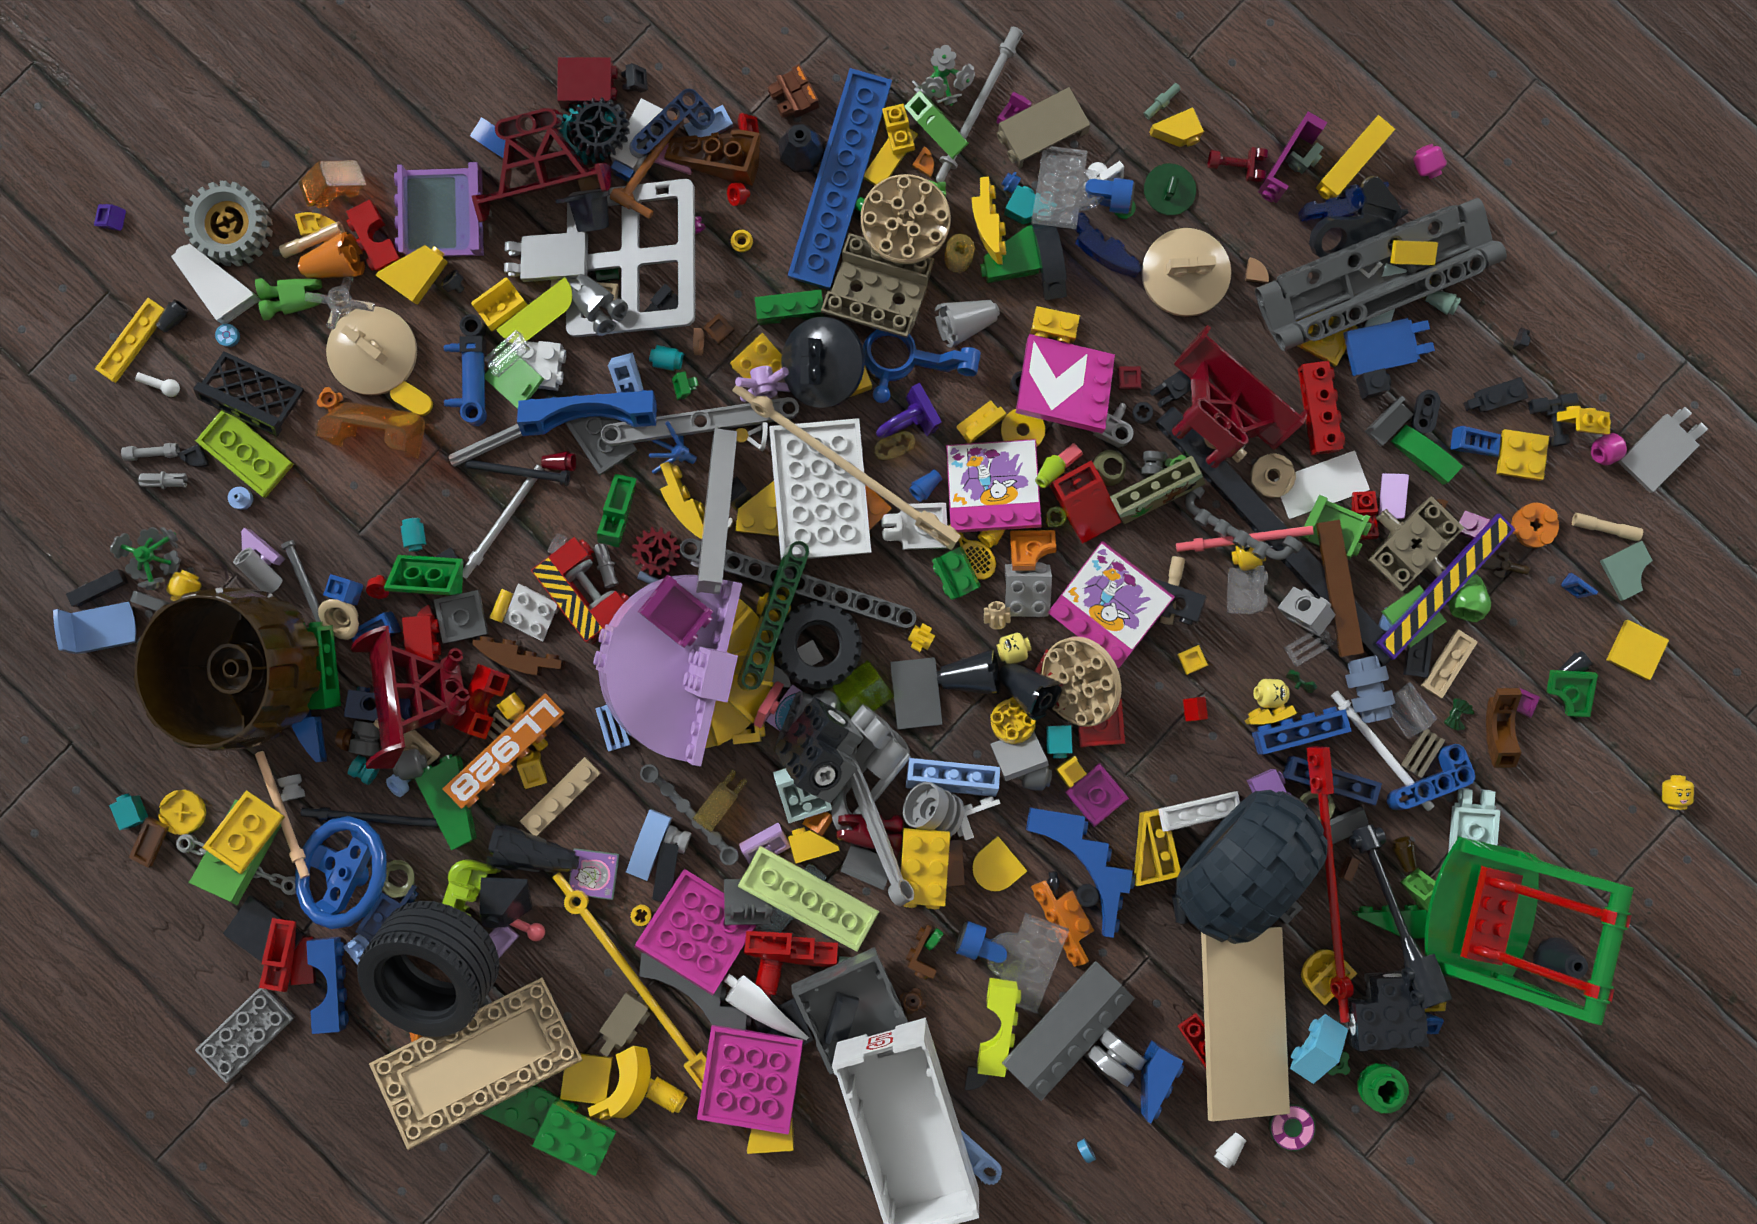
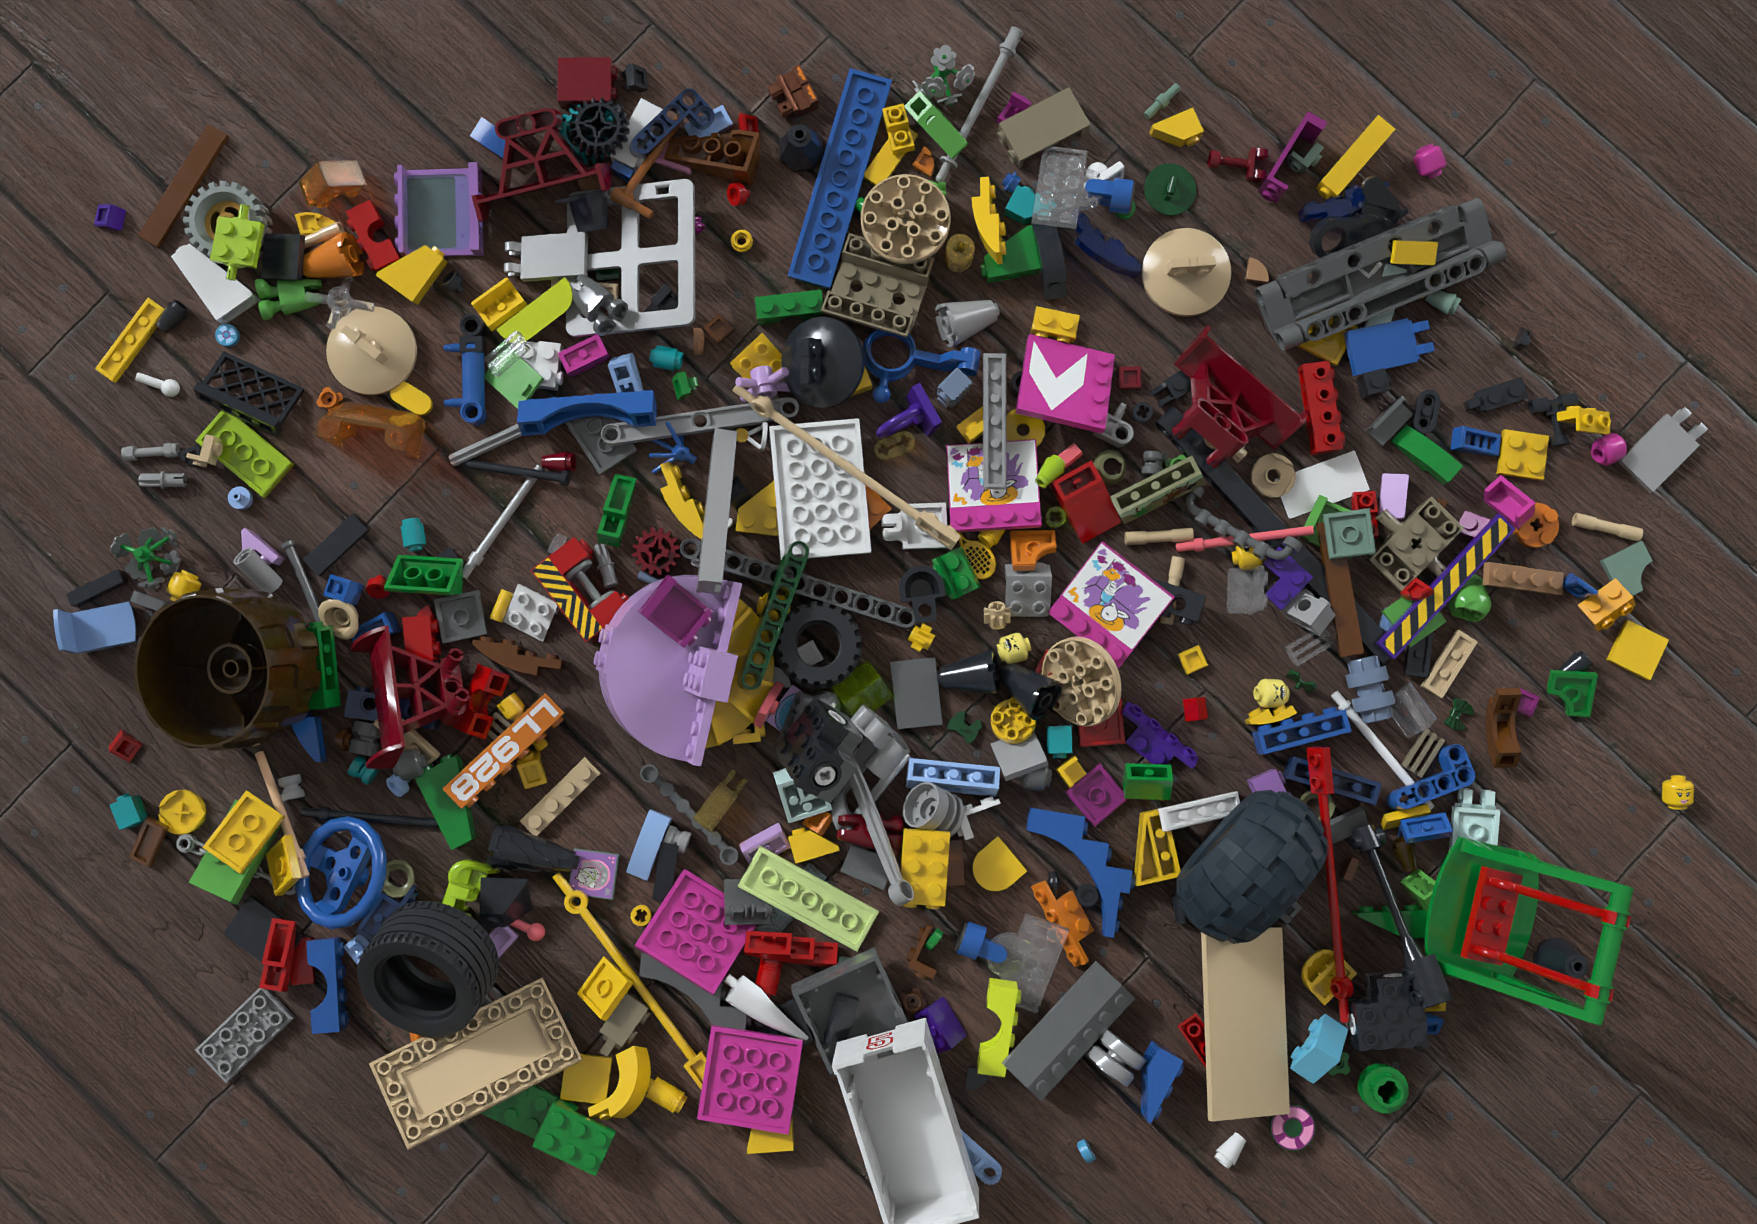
(125, 746): none -> red slope
(183, 186): none -> reddish brown tile
(210, 451): none -> tan bracket
(237, 242): none -> lime plate
(283, 257): none -> black tile
(283, 865): none -> yellow tile
(336, 545): none -> black tile
(584, 355): none -> dark pink panel
(605, 988): none -> yellow plate
(613, 728): light blue tile -> none
(919, 587): none -> black container
(925, 485): blue cone -> none
(943, 1025): none -> dark purple panel
(953, 389): none -> sand blue brick
(968, 732): none -> dark green piece
(994, 421): none -> light grey tile
(1147, 781): none -> green brick
(1155, 742): none -> dark purple bracket
(1172, 535): none -> tan piece
(1291, 580): none -> dark purple plate
(1349, 534): none -> sand green tile
(1392, 819): none -> yellow tile
(1416, 590): none -> red tile
(1425, 828): none -> blue panel
(1509, 501): none -> dark pink panel
(1523, 578): none -> medium nougat plate
(1607, 605): none -> light orange bracket

